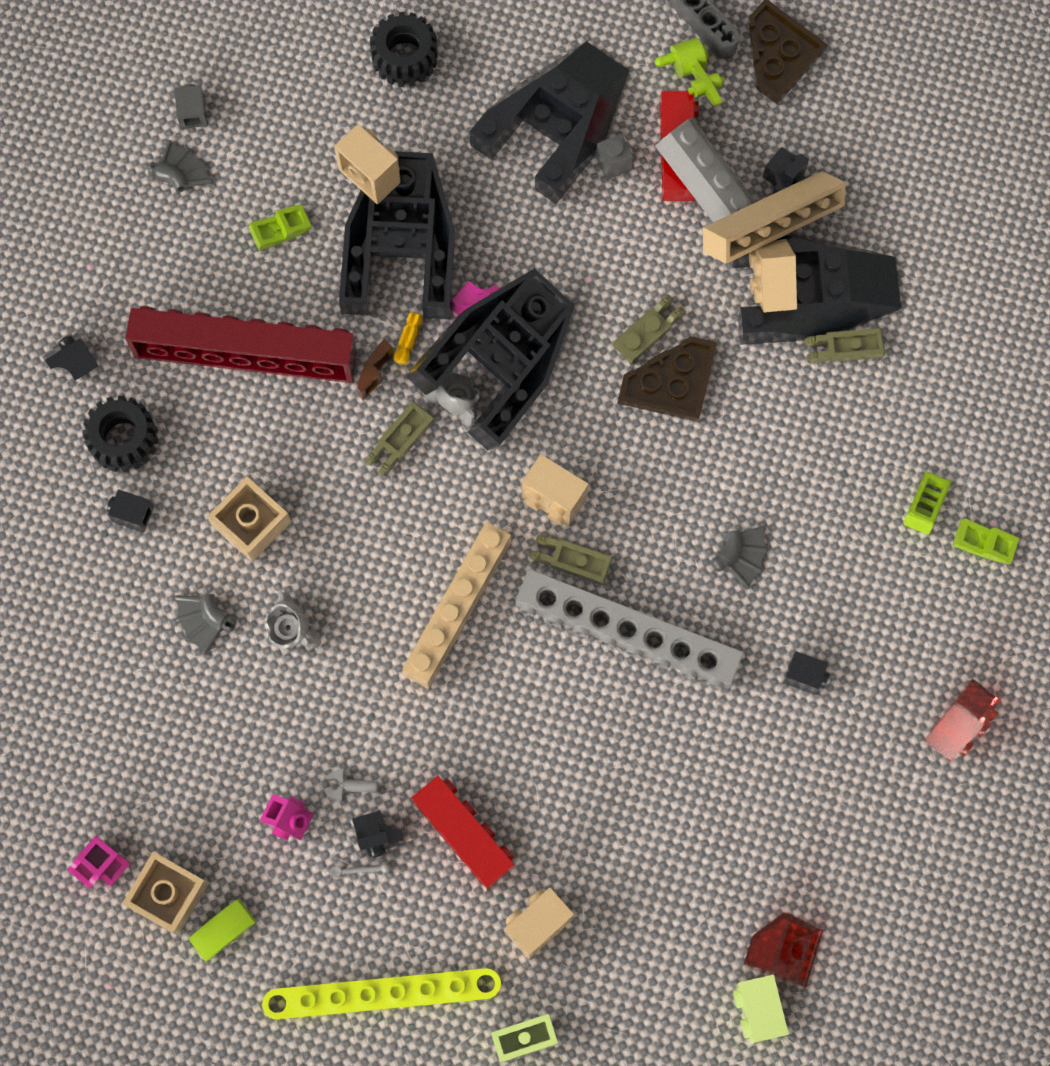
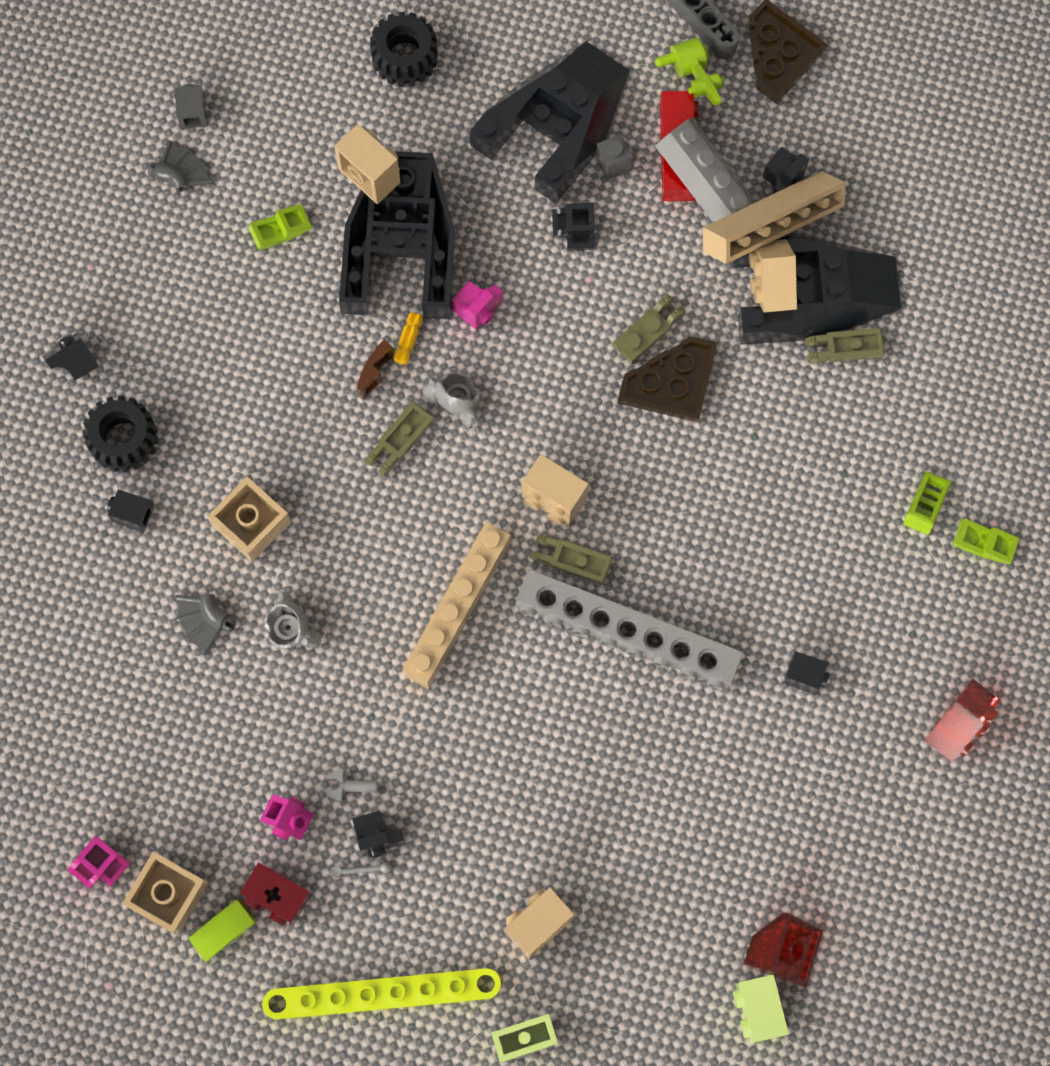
(241, 344): dark red brick -> none
(265, 880): none -> dark red brick
(462, 831): red brick -> none
(512, 336): black wedge -> none
(576, 224): none -> black brick
(742, 555): dark grey arm -> none

